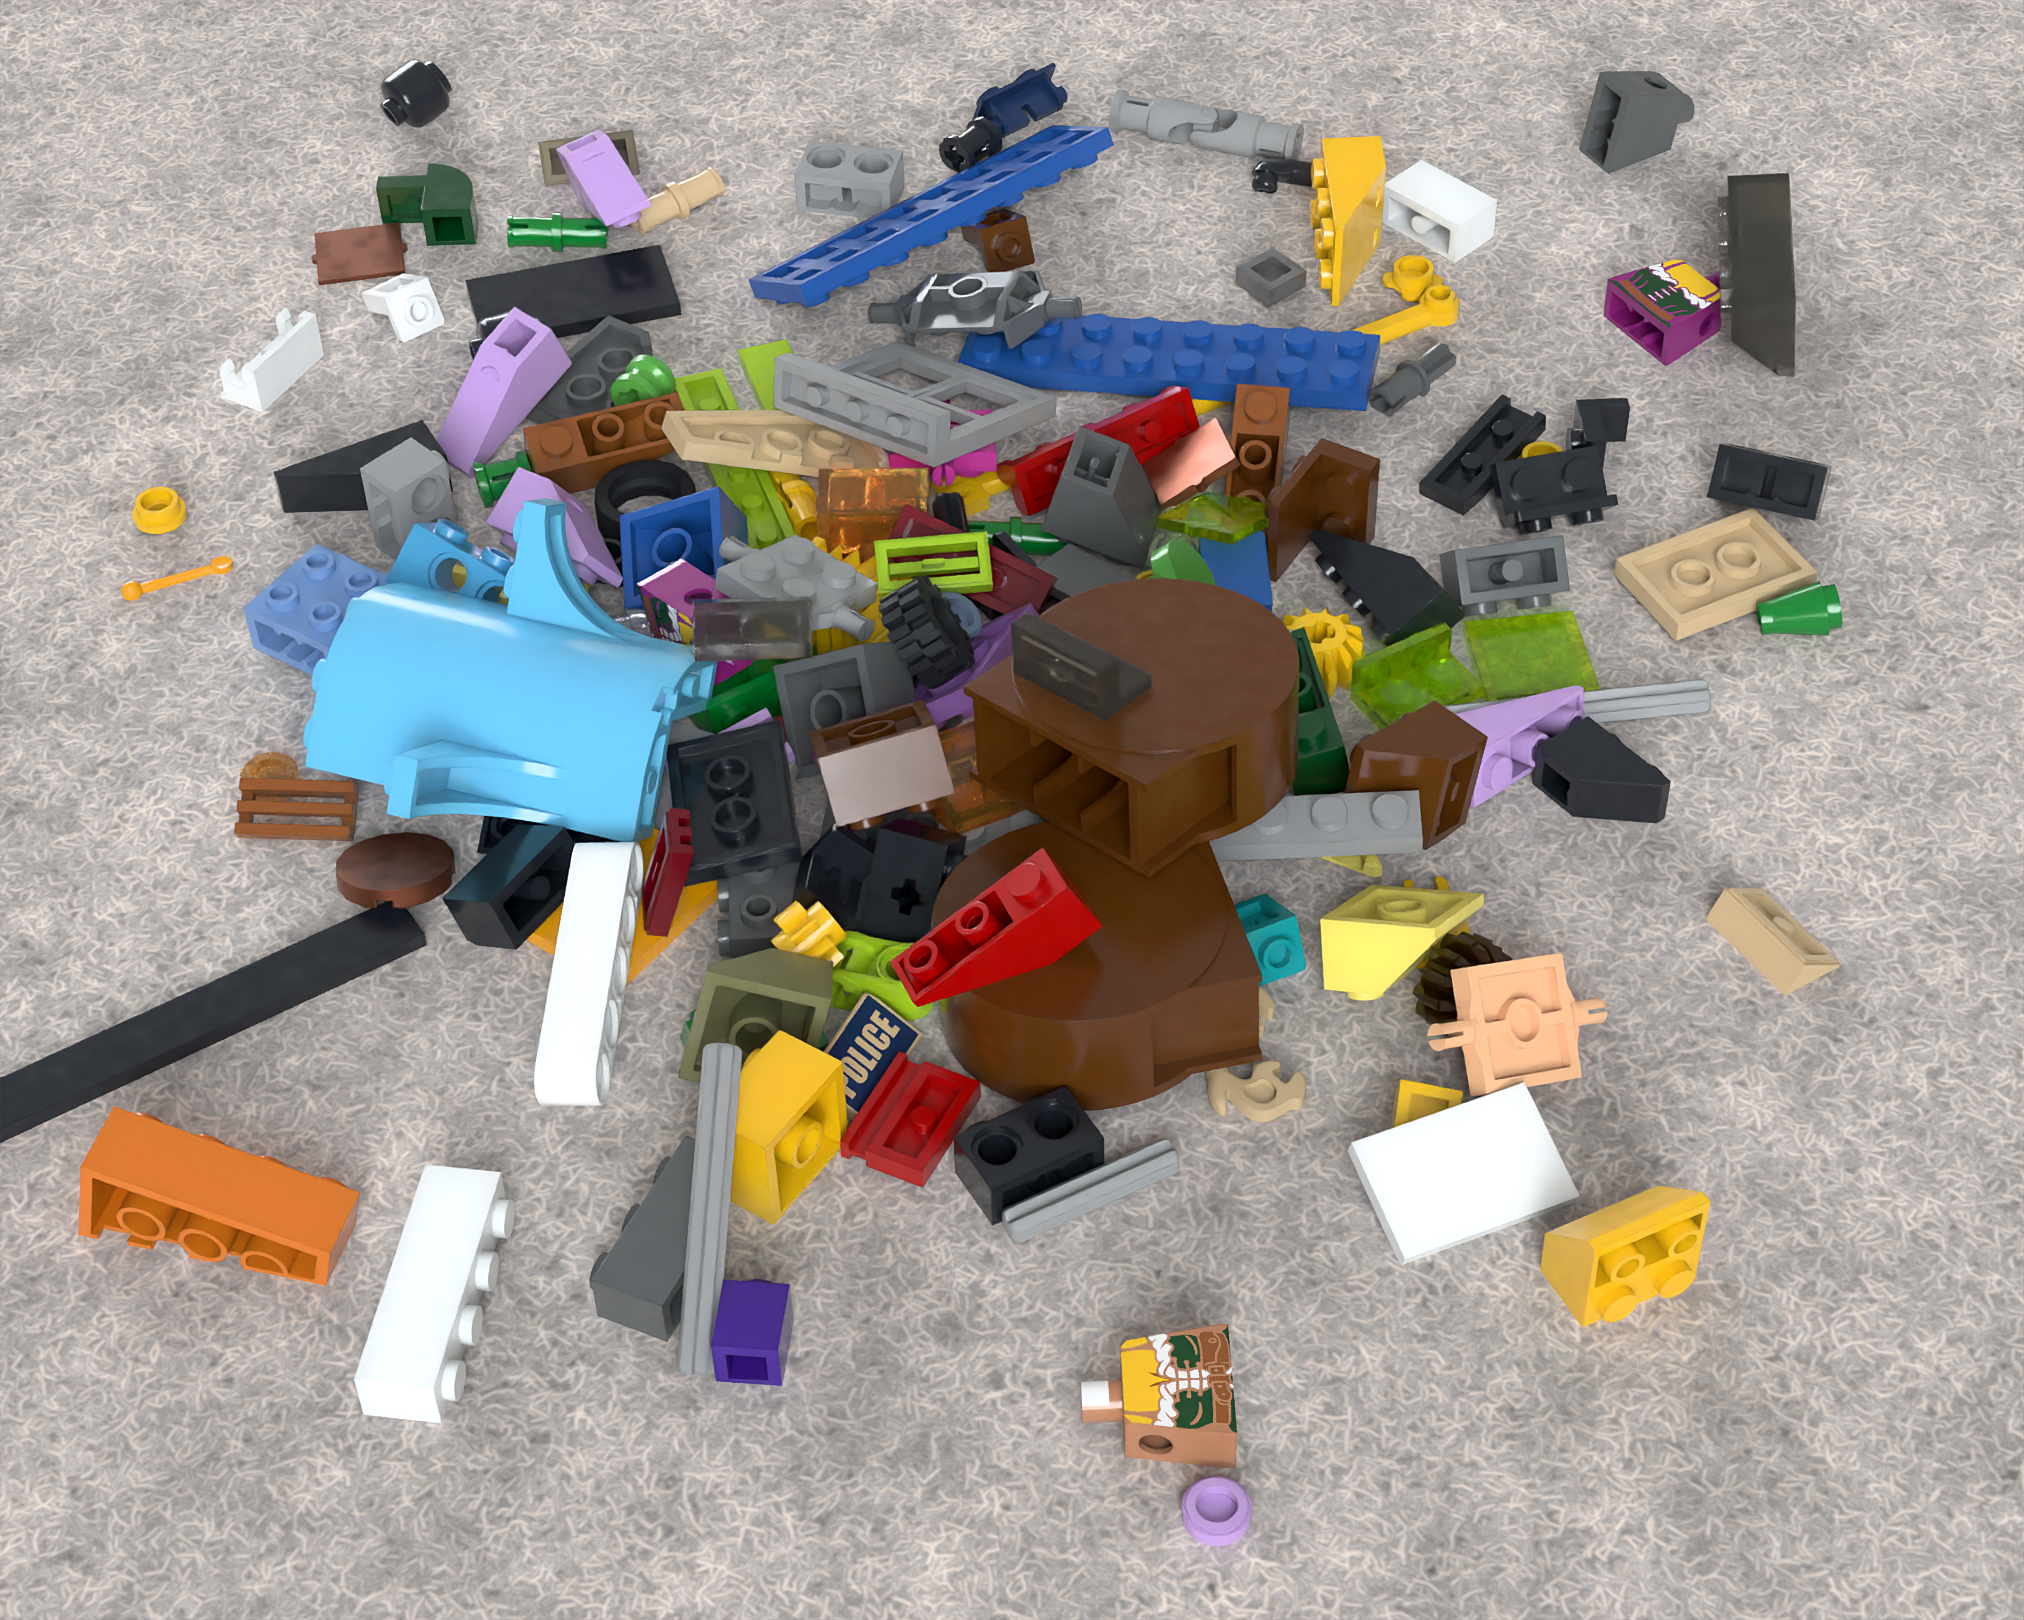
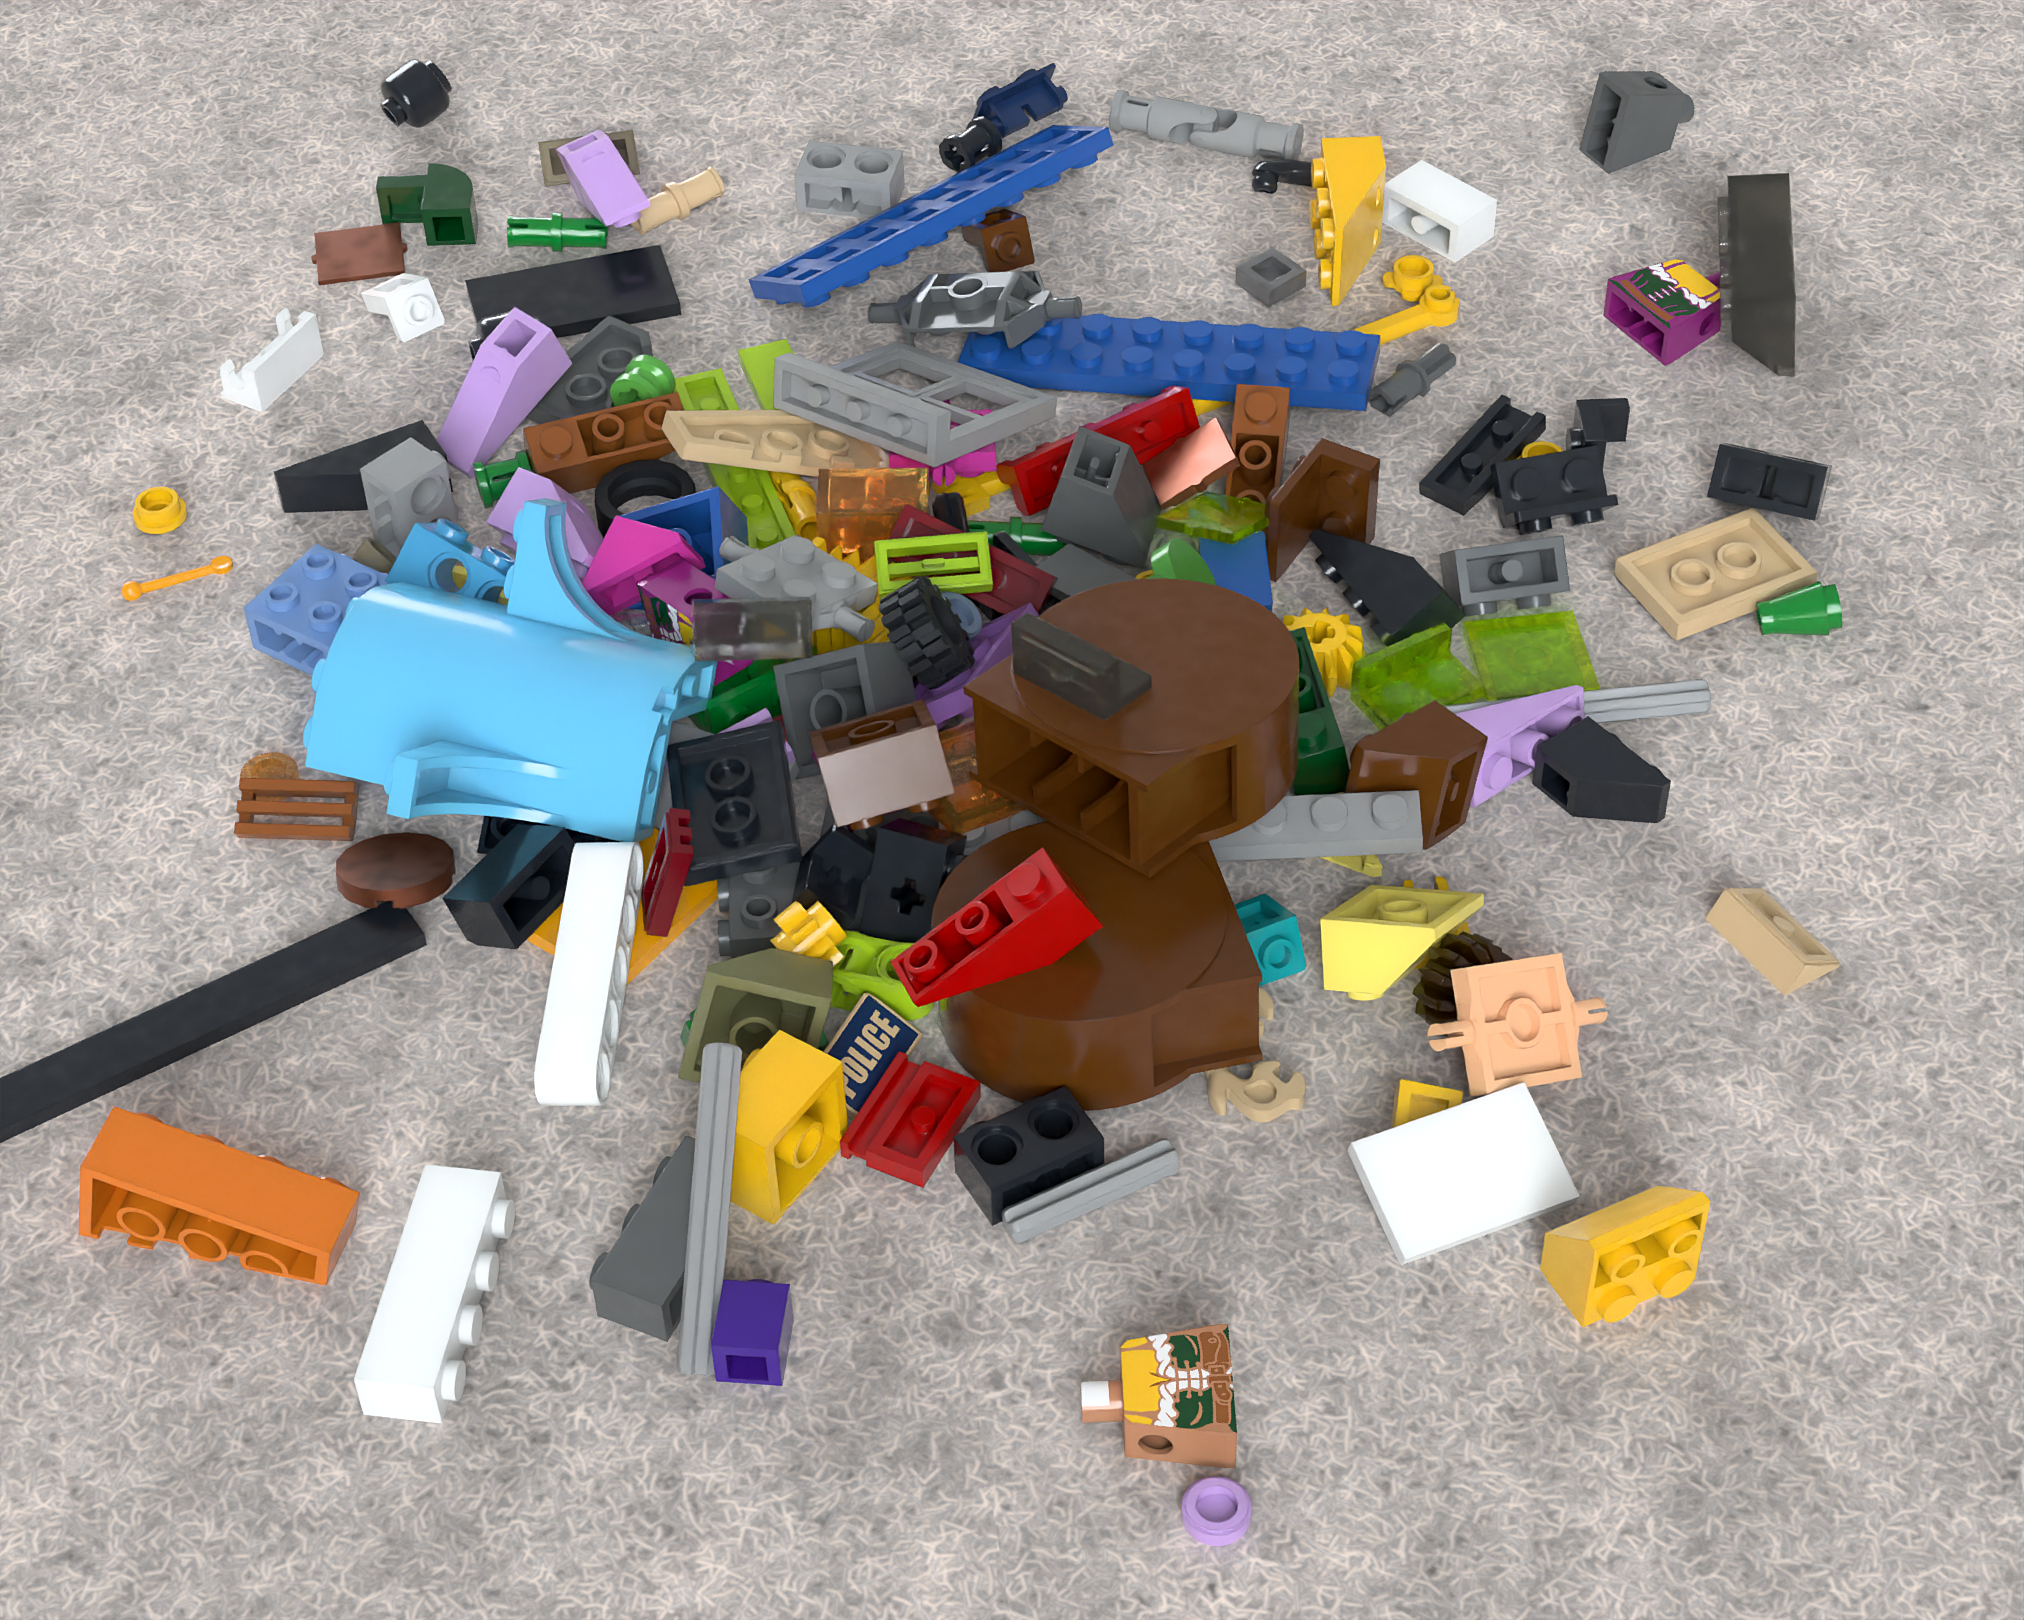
(374, 556): none -> dark tan hinge
(630, 555): none -> dark pink slope

